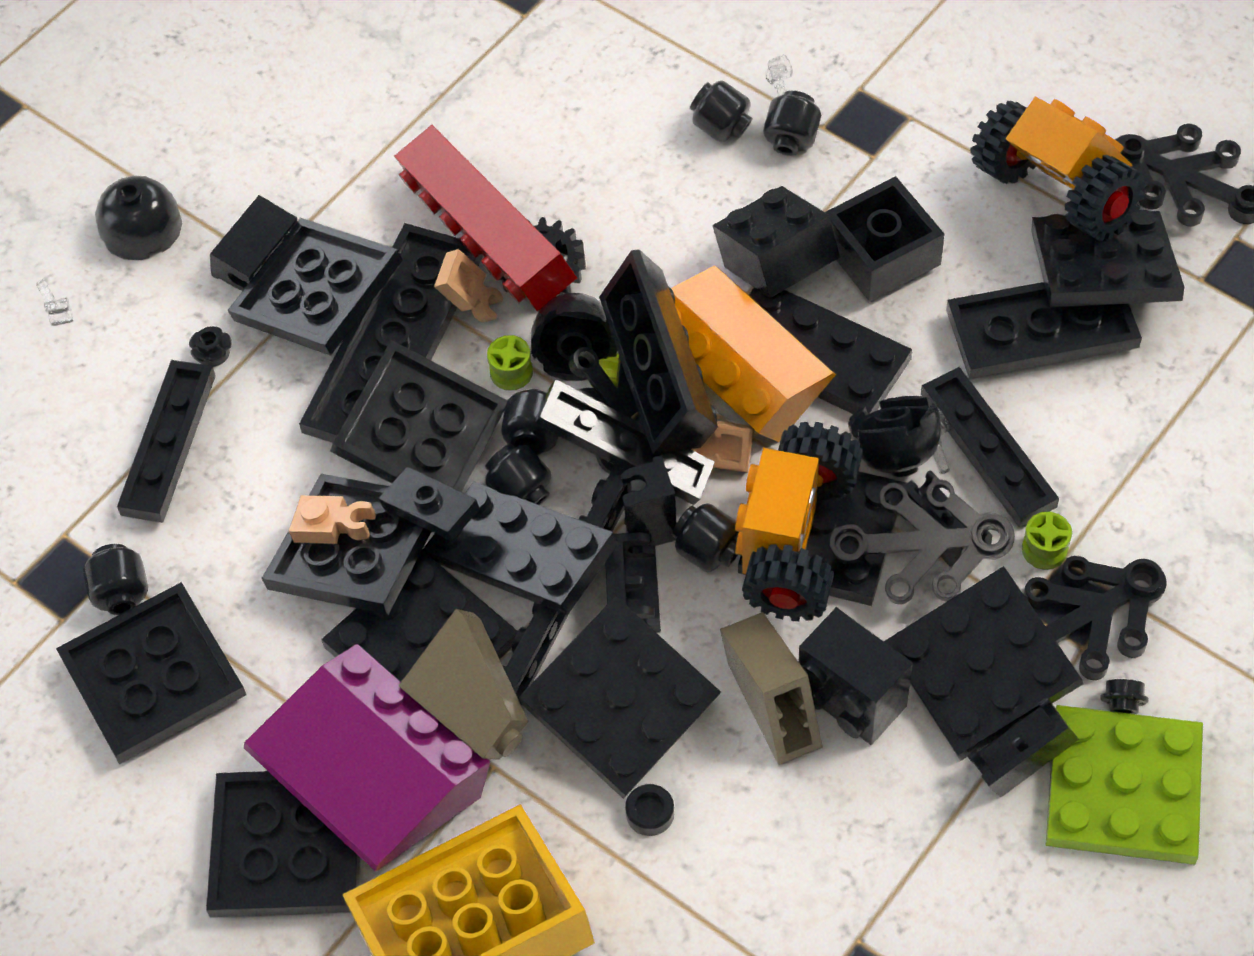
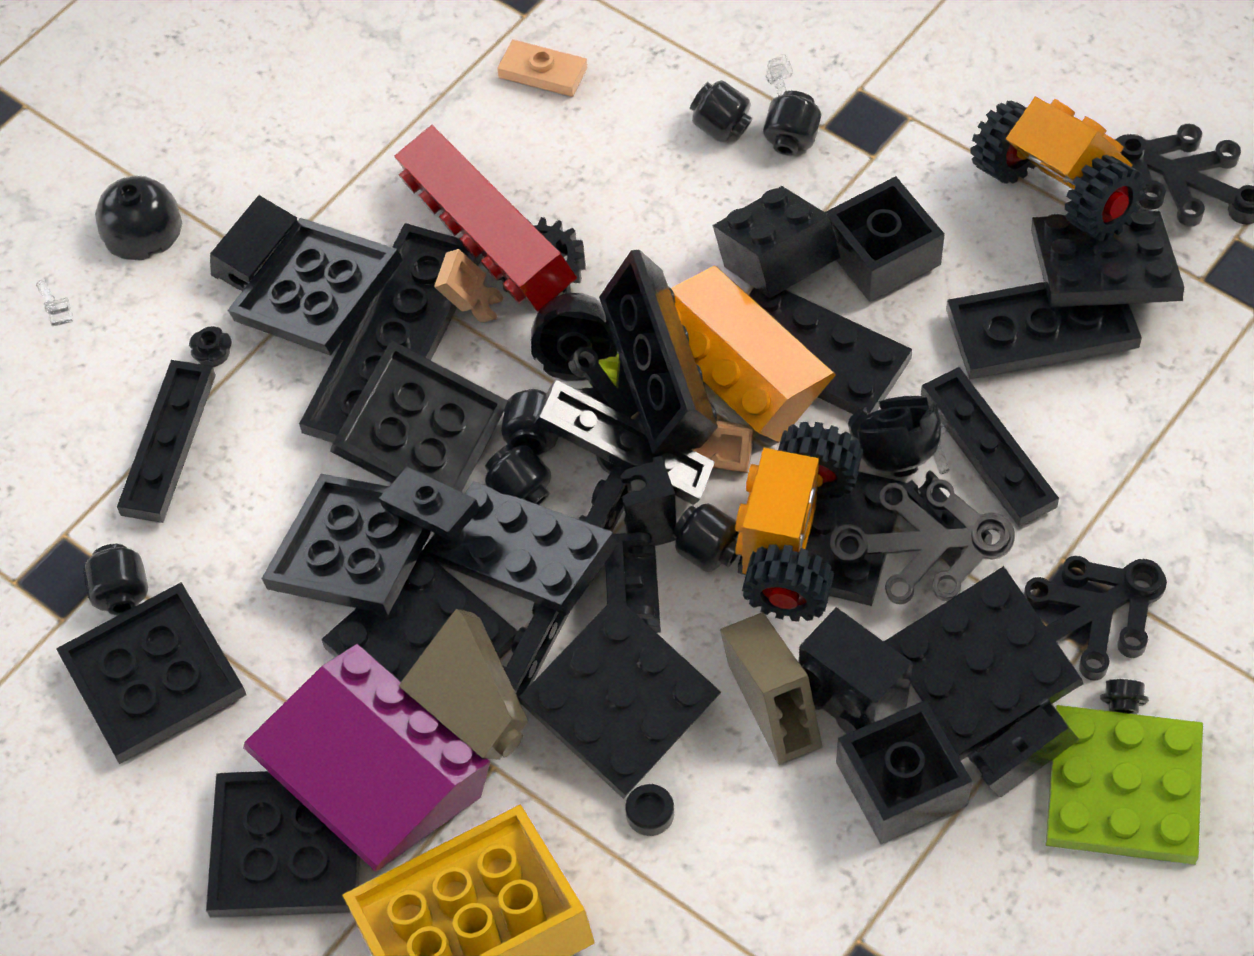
(325, 517): light nougat plate -> none
(502, 354): lime wheel -> none
(542, 68): none -> light nougat plate
(903, 771): none -> black brick
(1055, 533): lime wheel -> none

